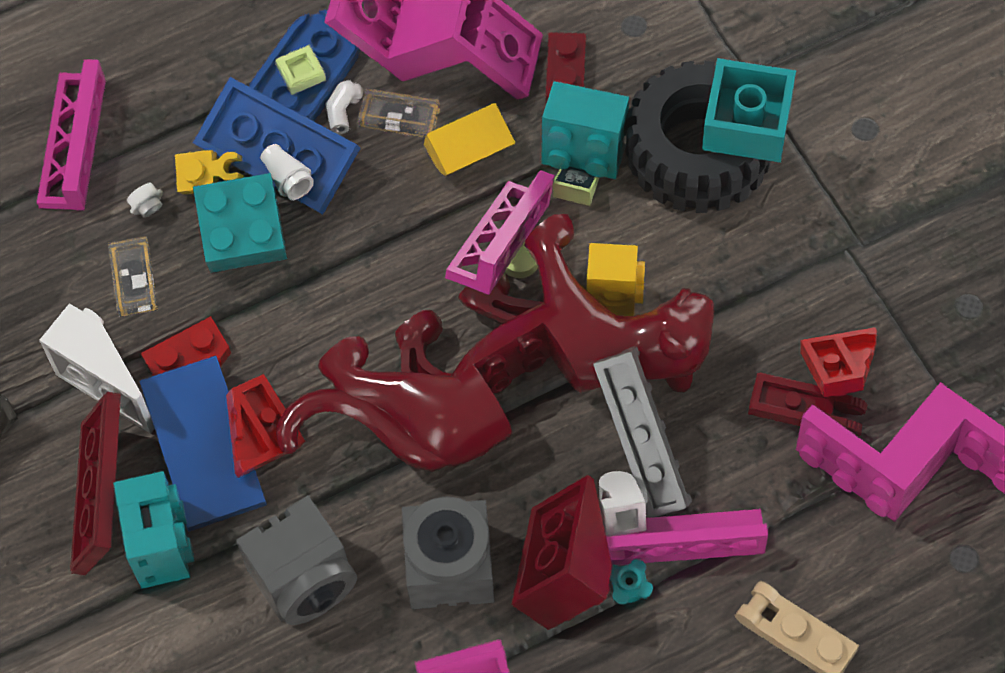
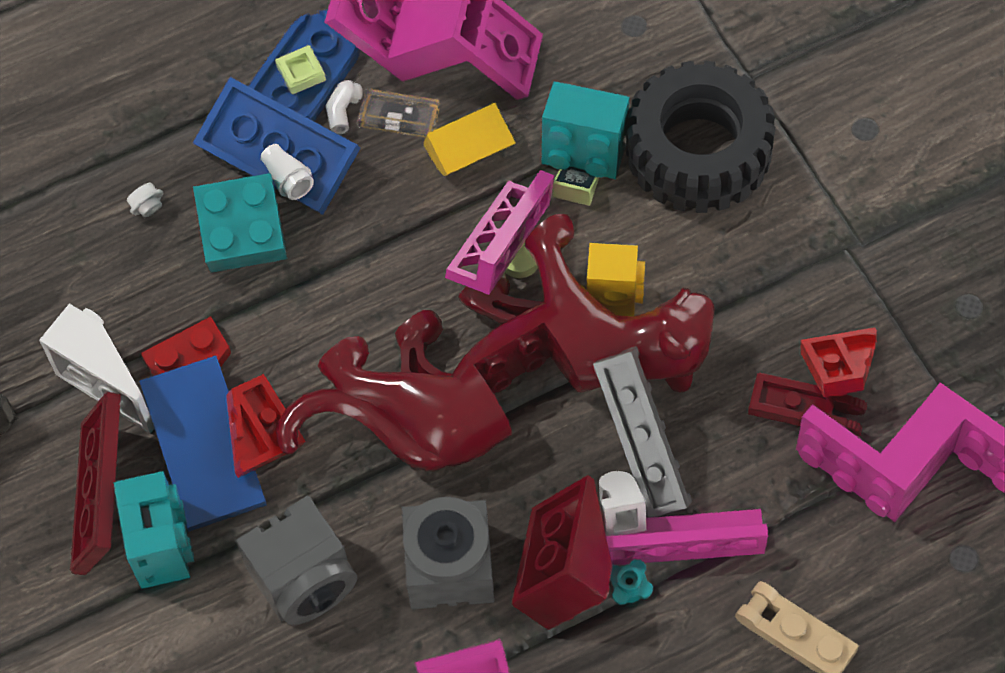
(80, 141): dark pink fence -> none
(132, 276): clear tile -> none
(203, 169): yellow plate -> none
(565, 59): dark red plate -> none
(748, 110): teal brick -> none

